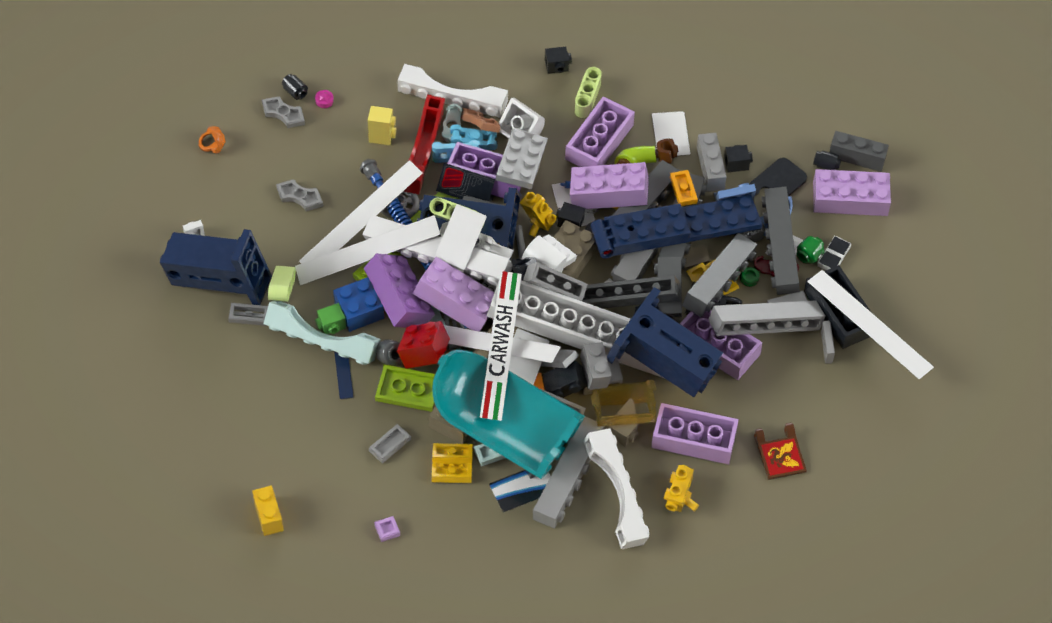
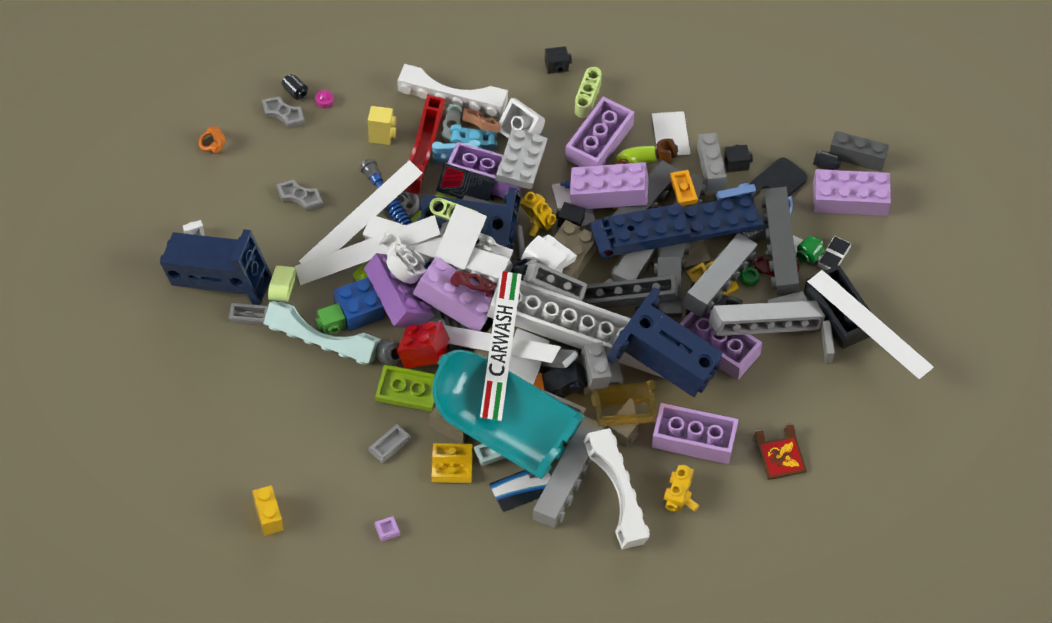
(343, 377): dark blue sticker -> none
(402, 263): none -> white piece
(462, 278): none -> dark red piece

